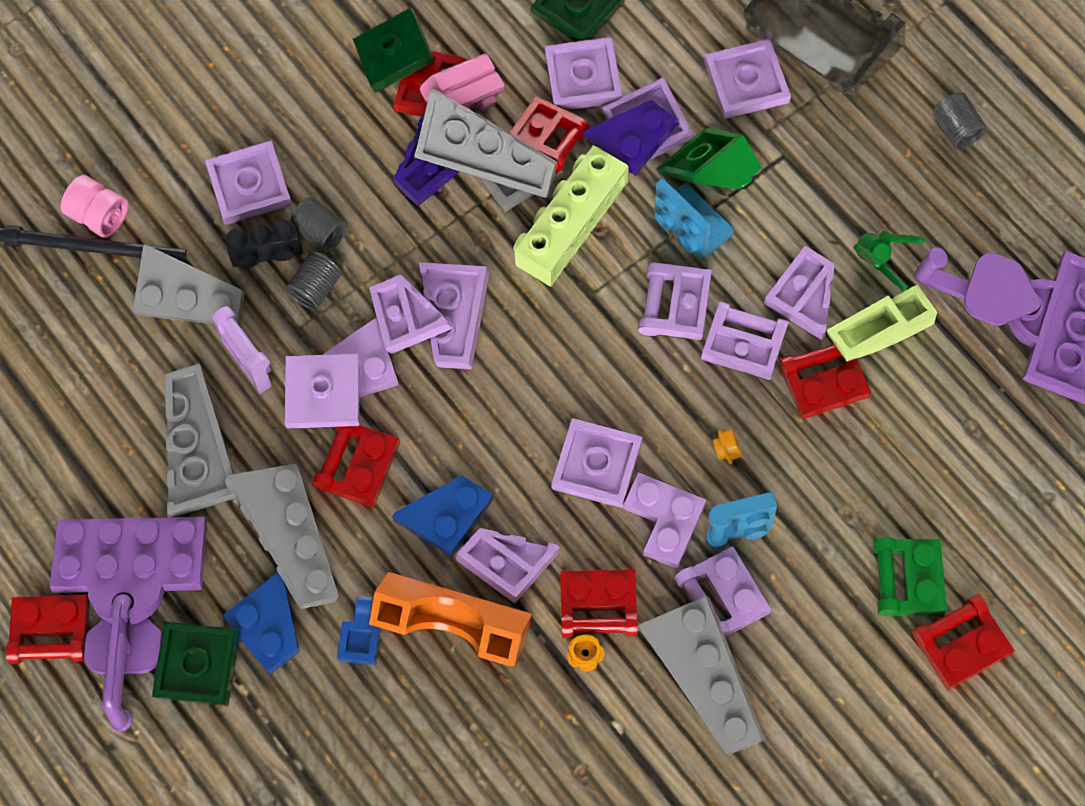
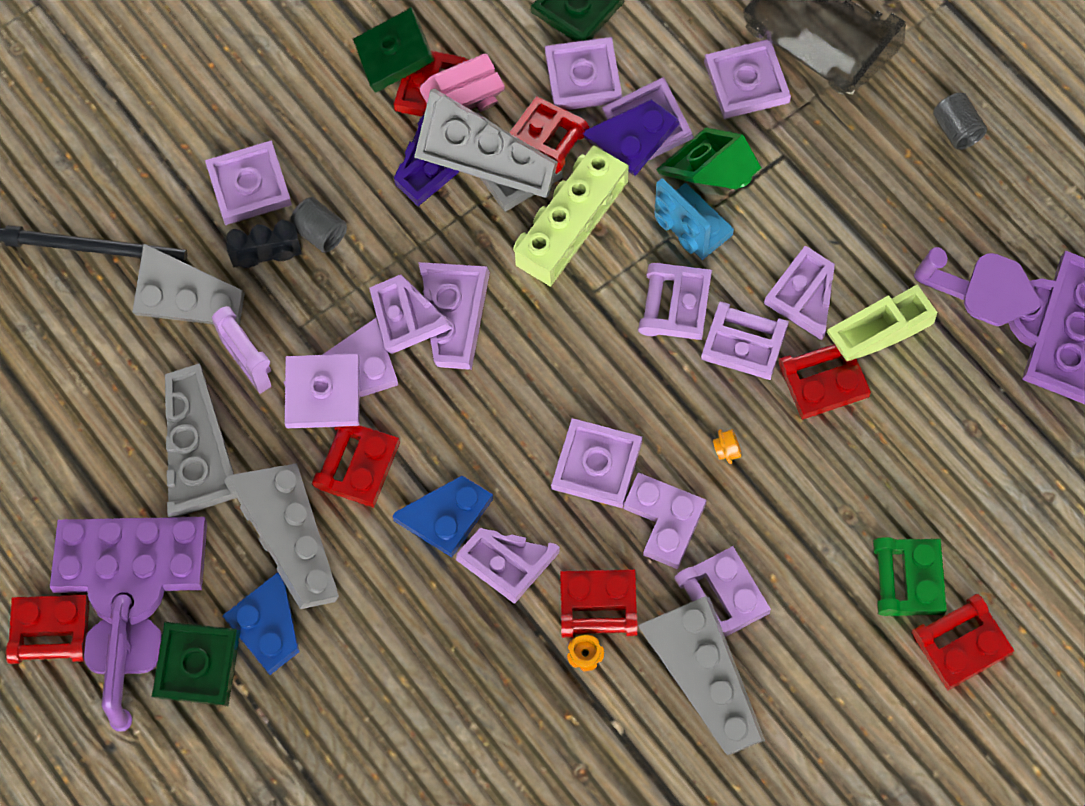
(95, 206): bright pink wheel -> none
(313, 280): dark grey piece -> none
(358, 639): blue plate -> none
(413, 605): orange arch -> none
(750, 518): dark azure plate -> none
(877, 251): green plant -> none

